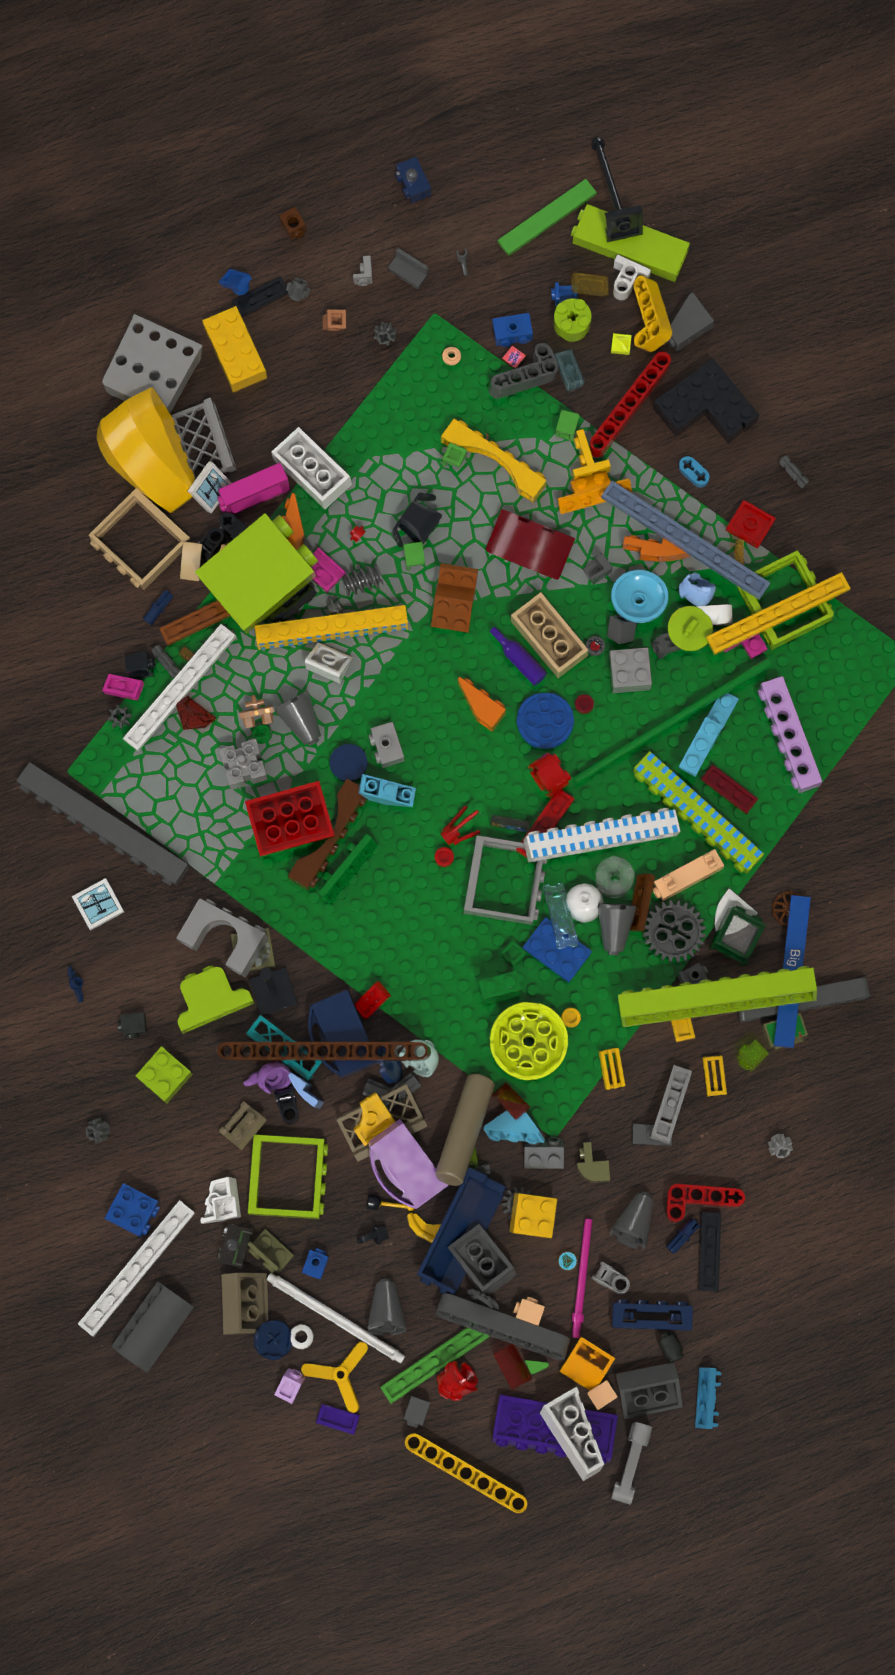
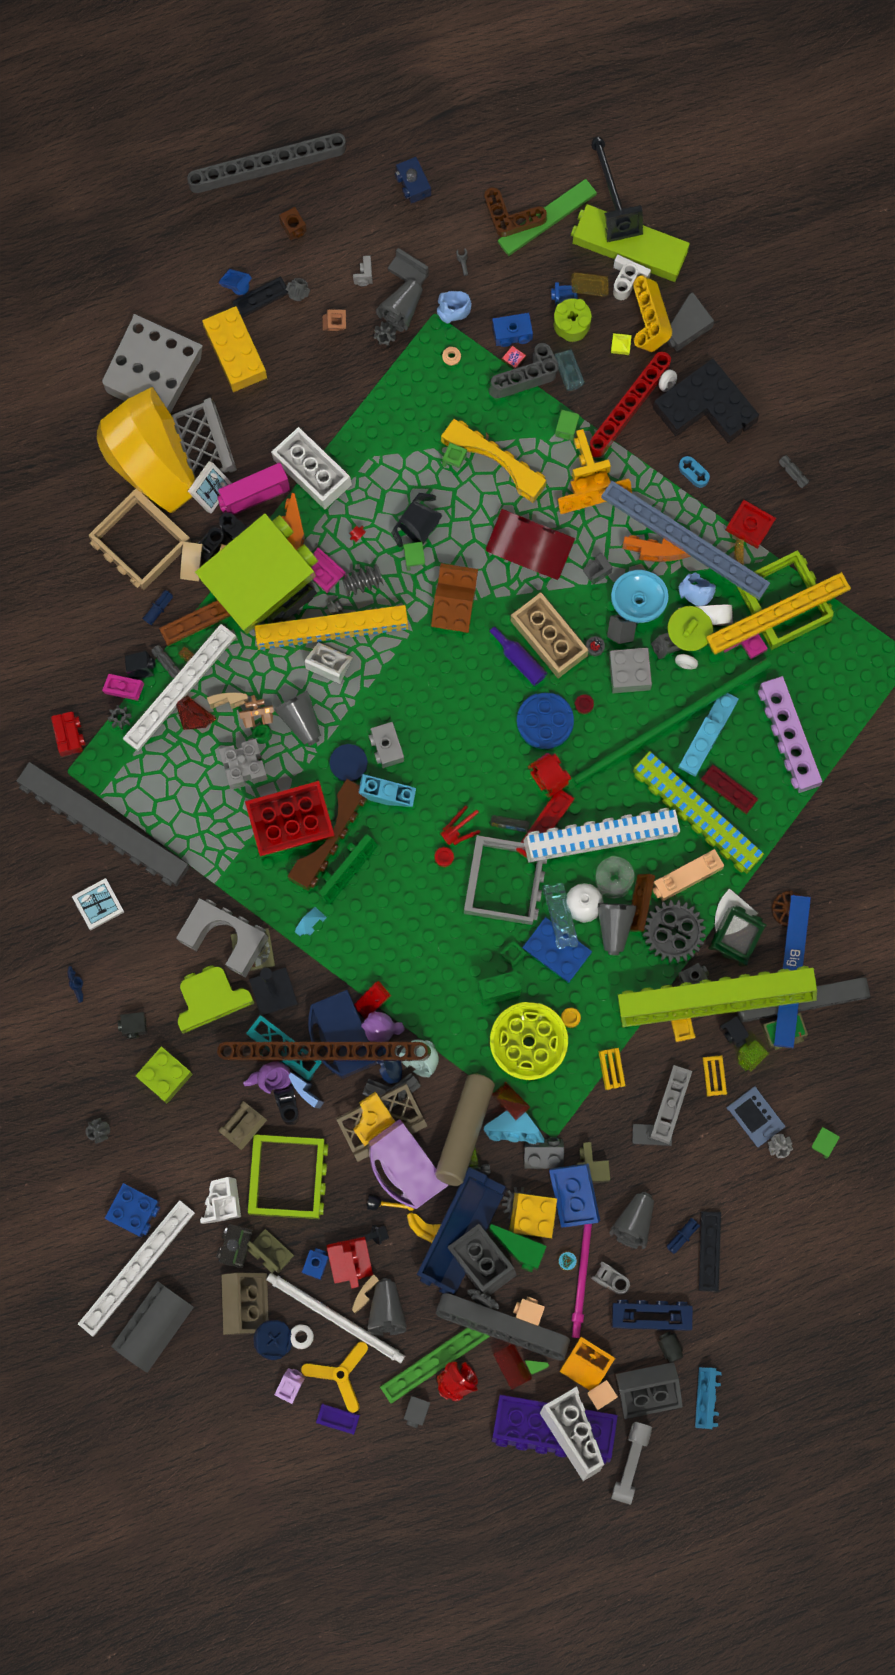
(67, 733): none -> red brick
(234, 699): none -> tan slope
(257, 160): none -> dark grey beam
(308, 921): none -> medium azure slope
(349, 1261): none -> red bracket
(362, 1299): none -> tan slope
(380, 1027): none -> medium lavender hair
(401, 305): none -> dark grey cone
(453, 306): none -> light blue hair
(472, 1481): yellow beam -> none
(483, 708): orange slope -> none
(510, 220): none -> reddish brown beam
(522, 1249): none -> green slope
(574, 1195): none -> blue plate
(667, 380): none -> white piece
(686, 661): none -> white piece
(705, 1199): red beam -> none
(735, 1032): none -> black brick
(756, 1116): none -> sand blue container
(825, 1142): none -> bright green panel

